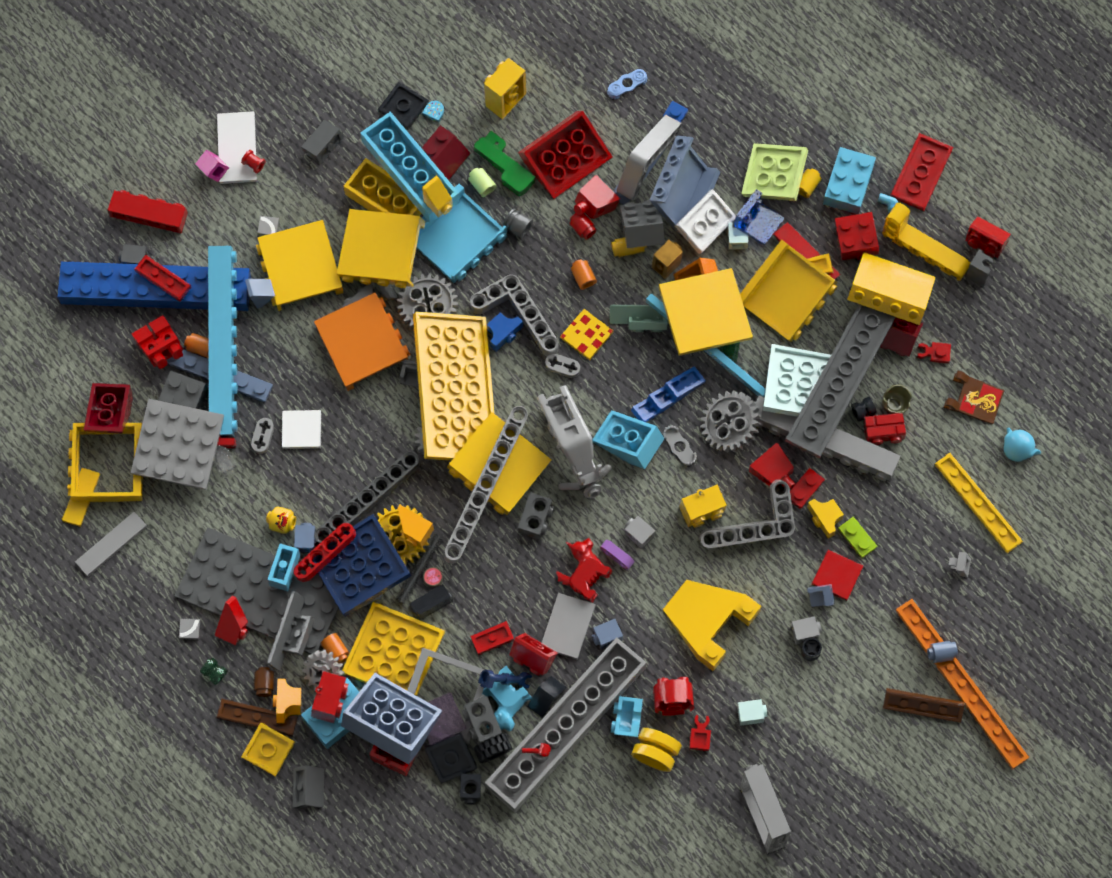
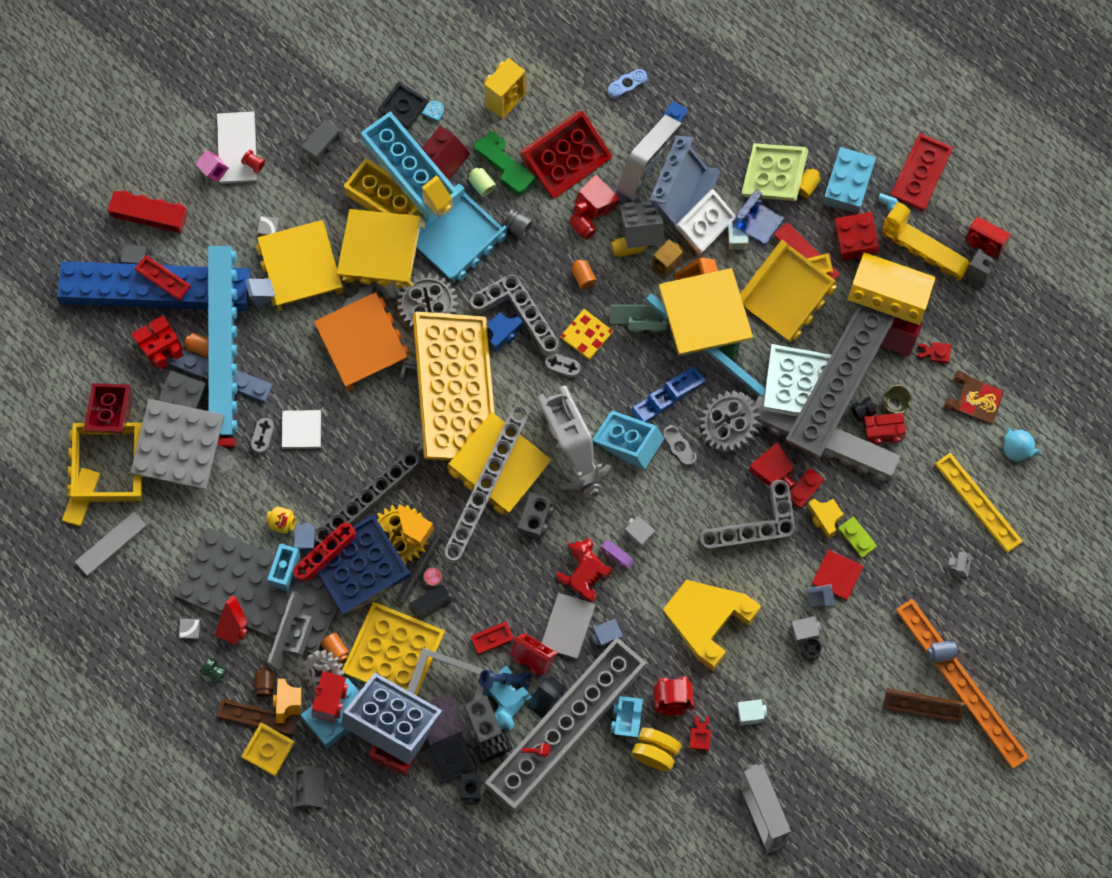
(702, 507): yellow brick -> none

